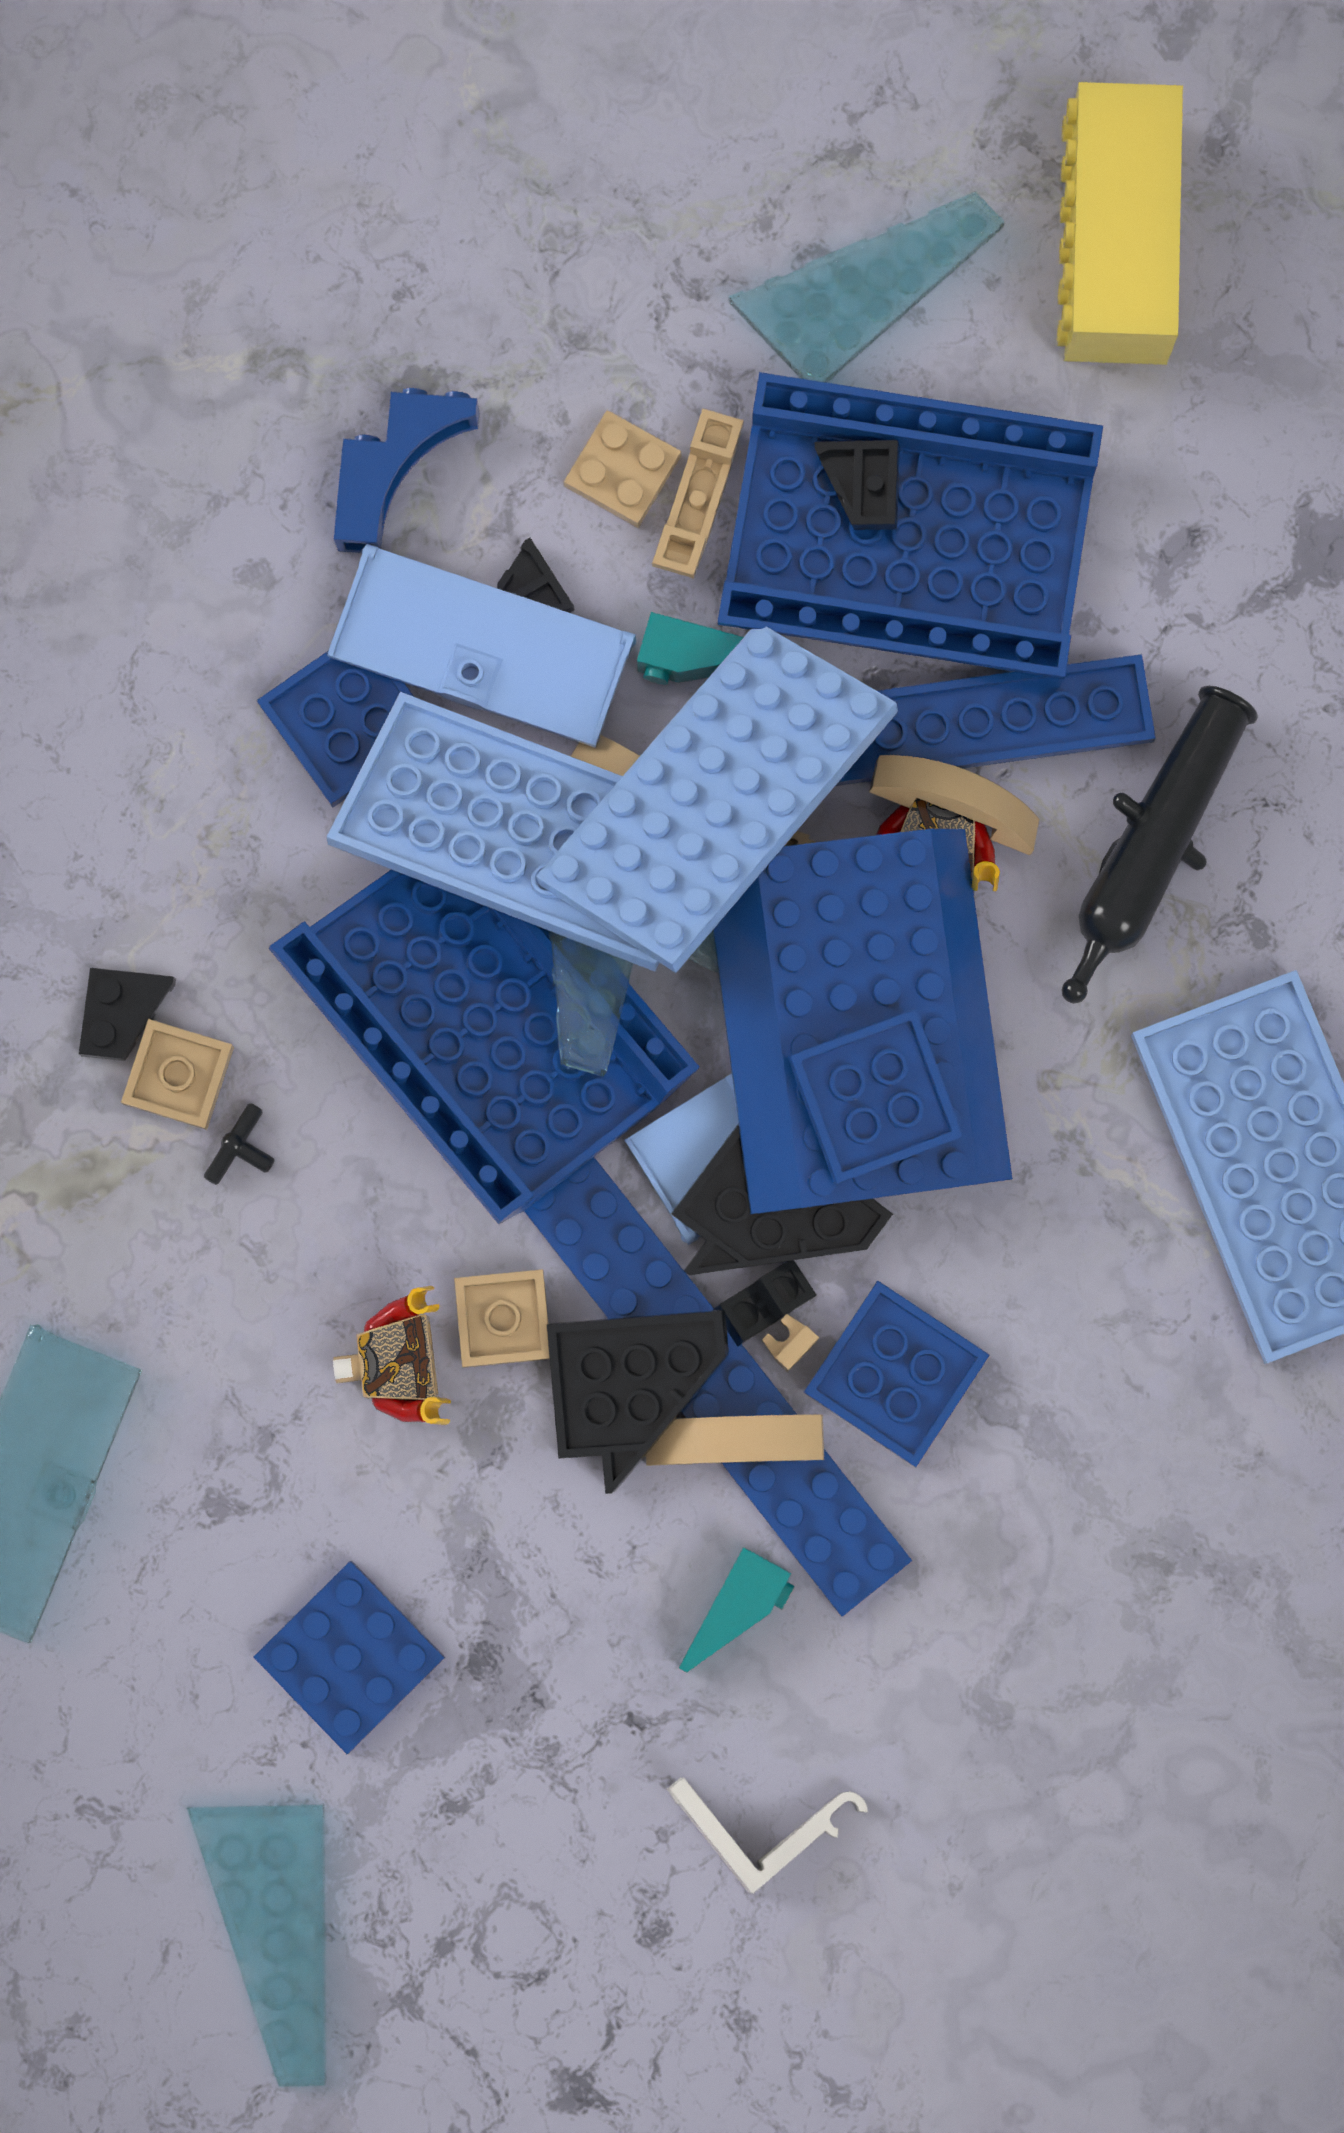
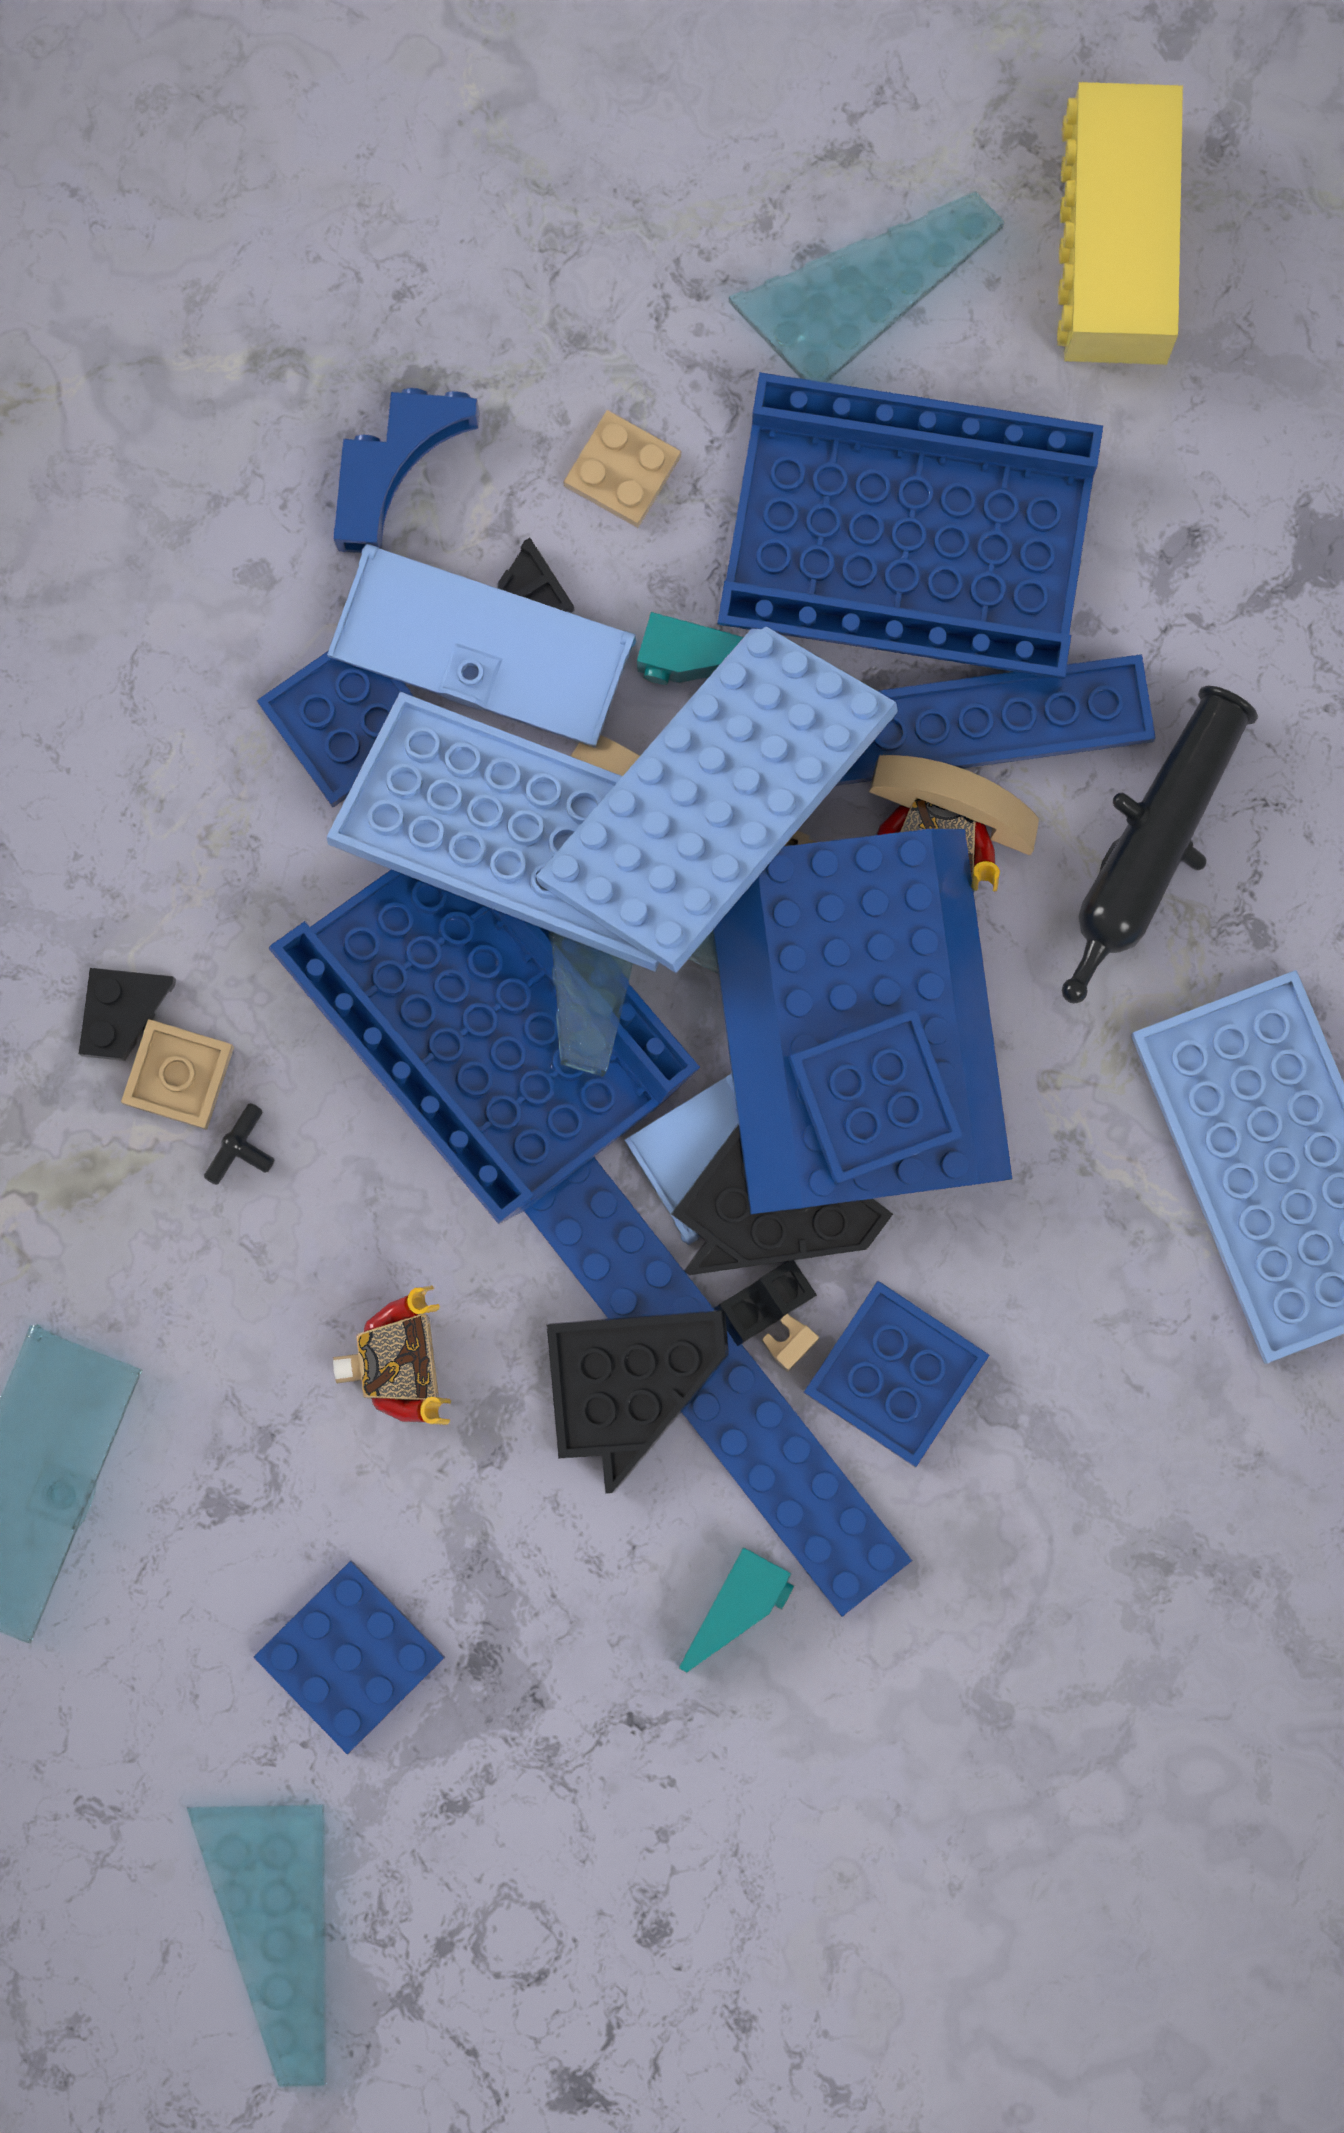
(502, 1318): tan plate -> none
(698, 493): tan slope -> none
(740, 1440): tan slope -> none
(778, 1856): white hinge -> none
(864, 480): black wing -> none

